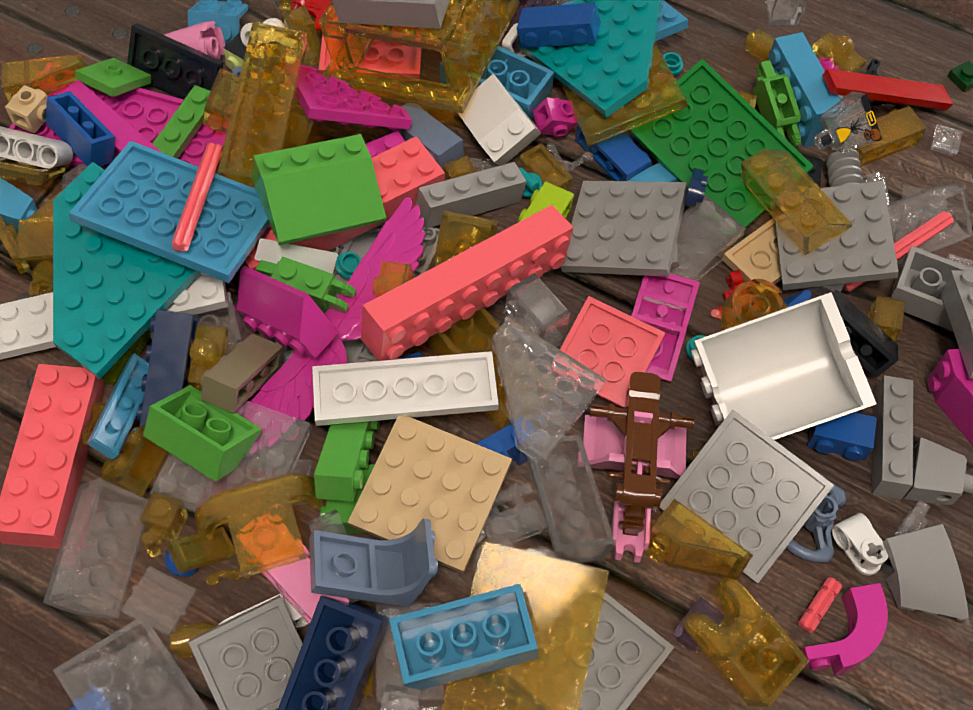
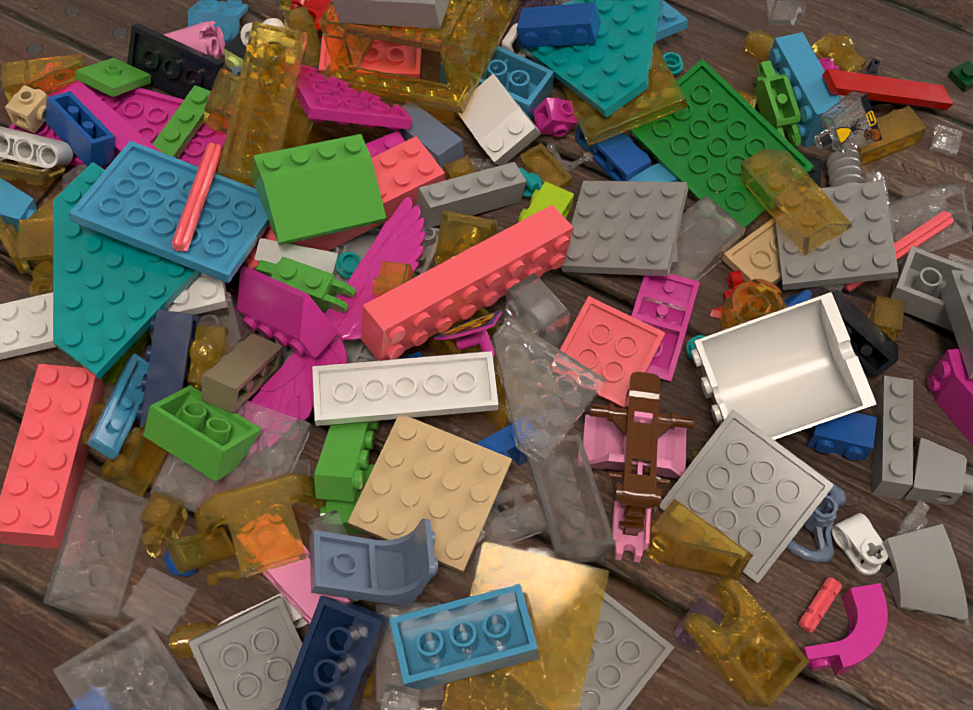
(478, 327): none -> shield
(696, 188): dark blue plate -> none

